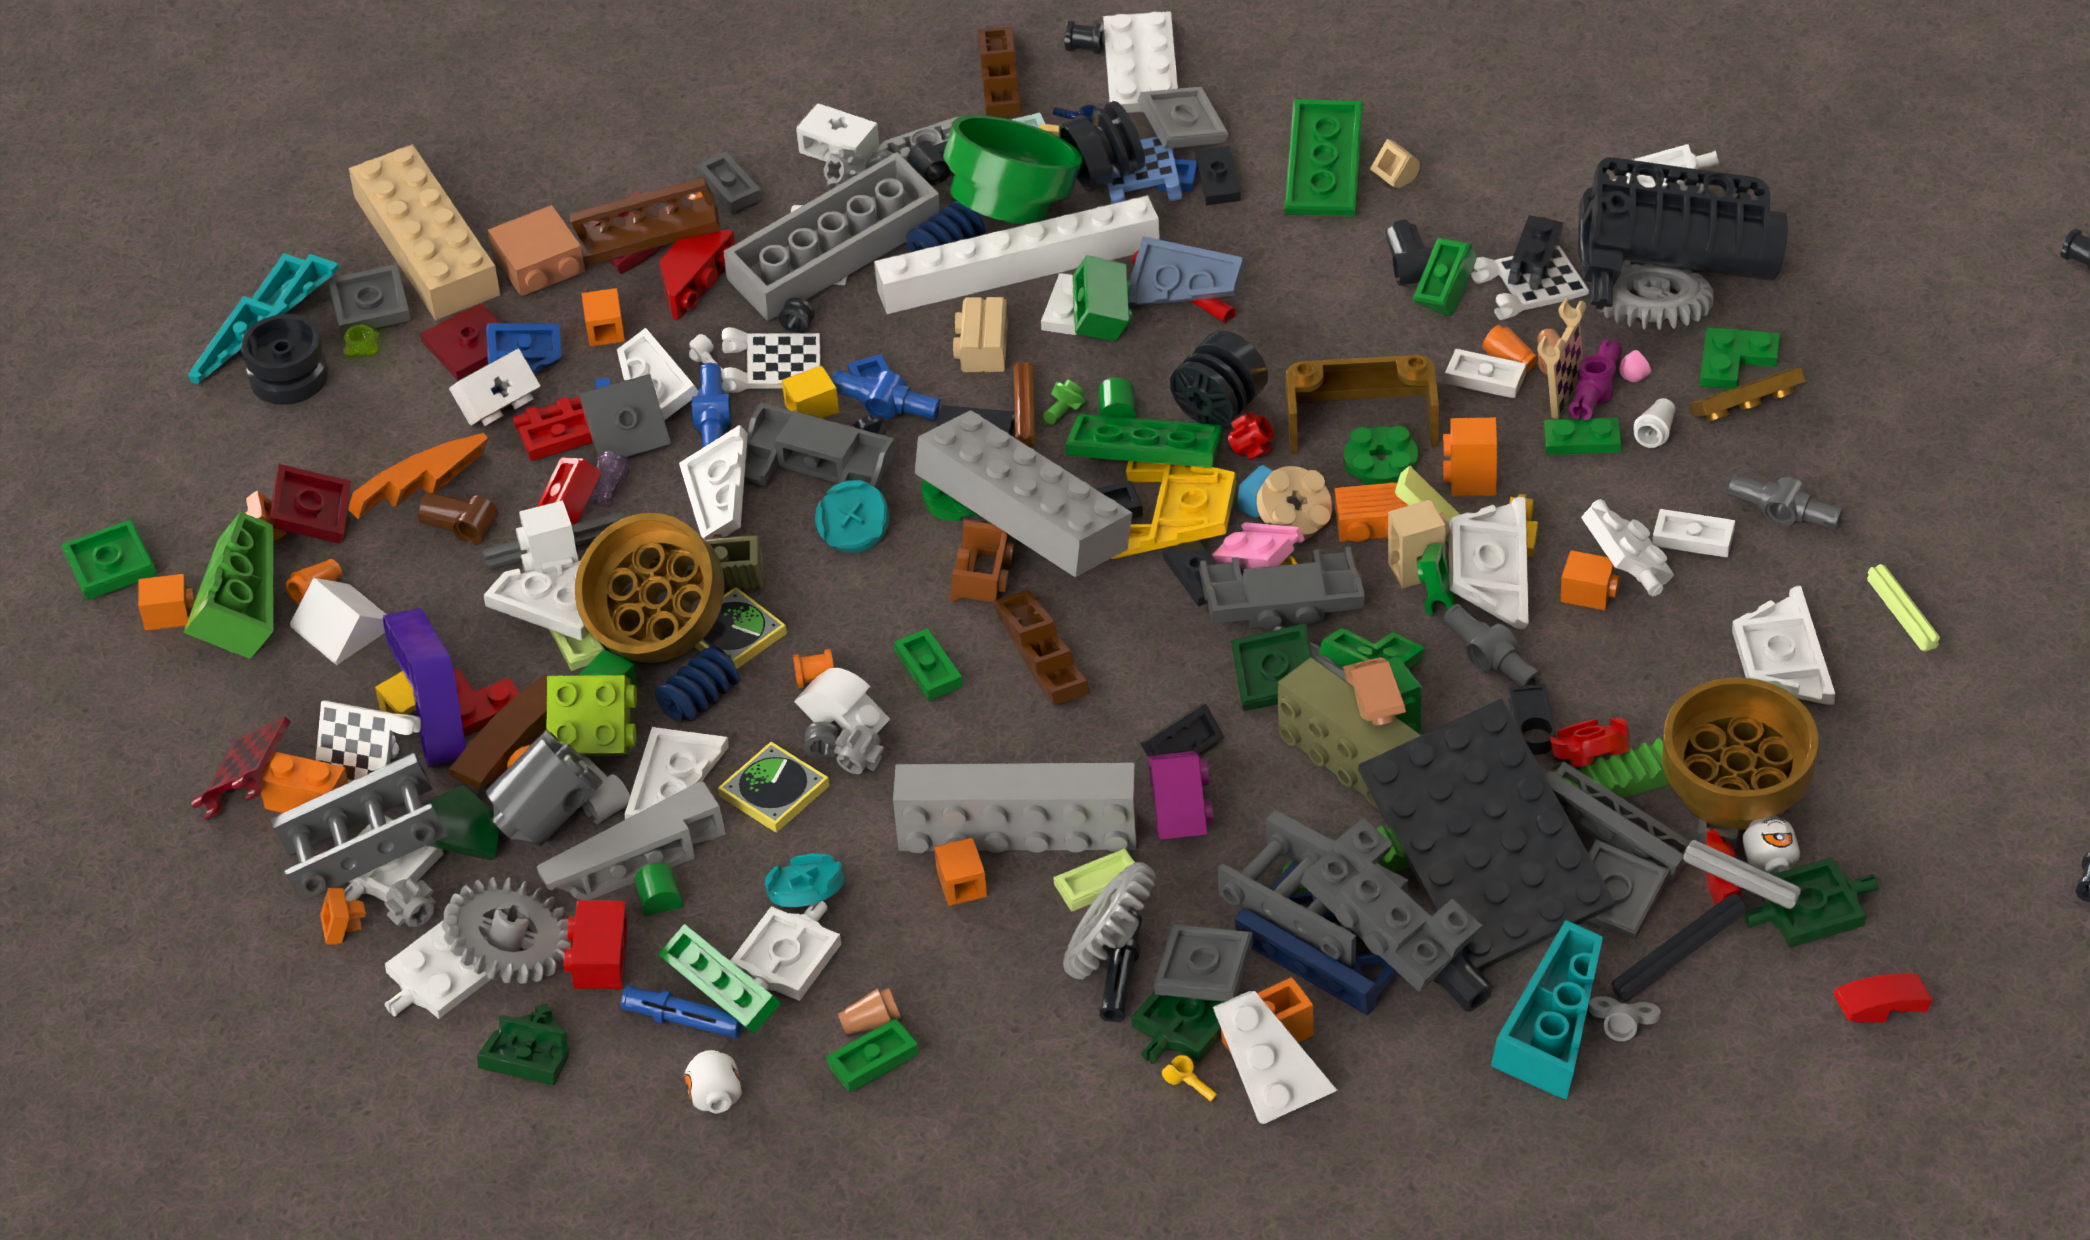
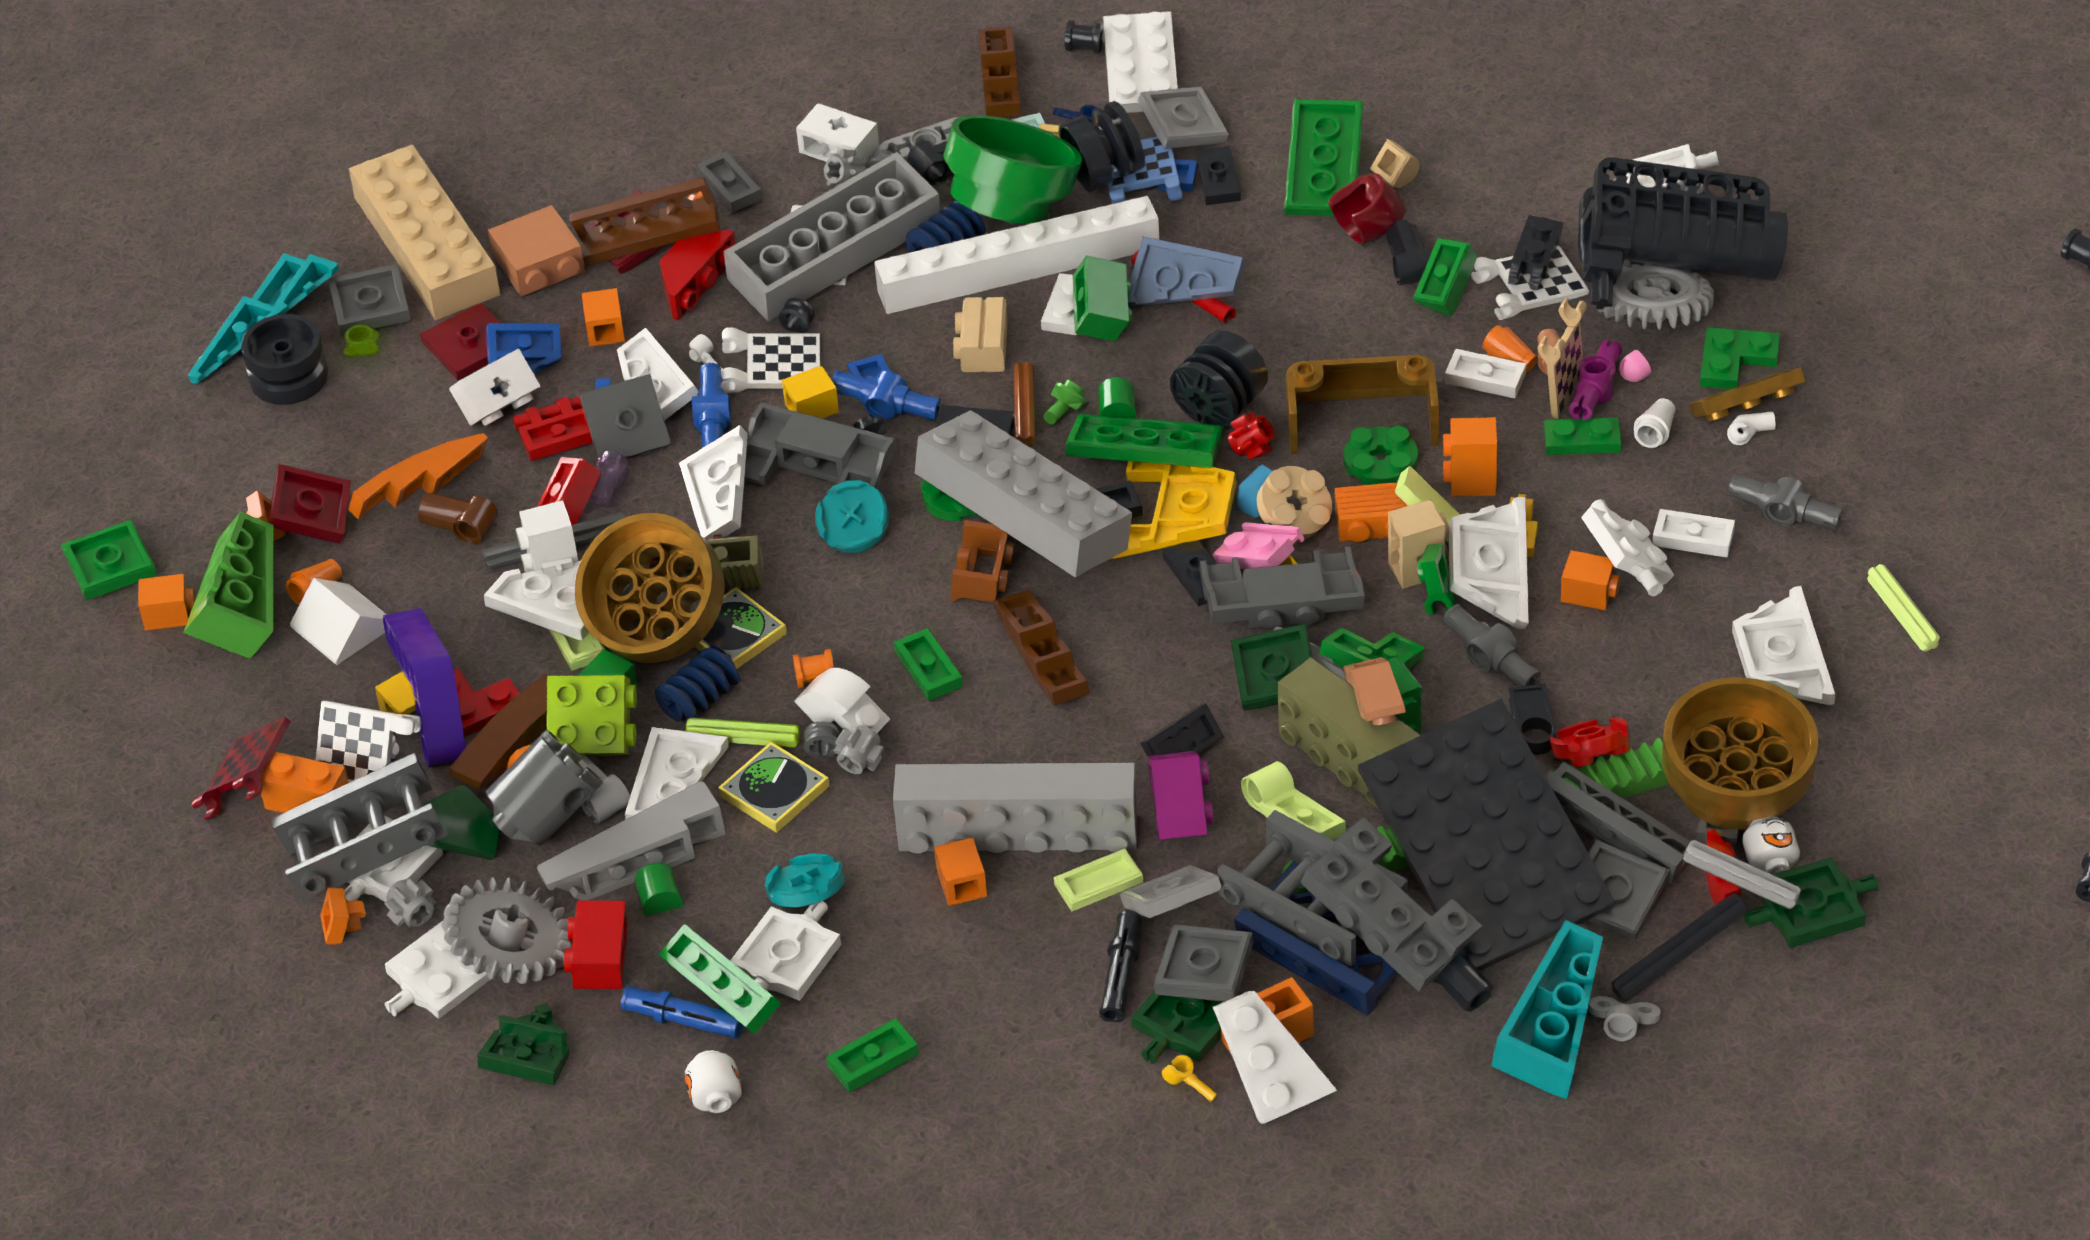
(747, 732): none -> lime axle
(869, 1012): nougat cone -> none
(1108, 920): light grey gear -> none
(1170, 891): none -> light grey plate
(1274, 790): none -> yellowish green plate
(1367, 207): none -> dark red piece
(1748, 424): none -> white arm
(1876, 996): red slope -> none

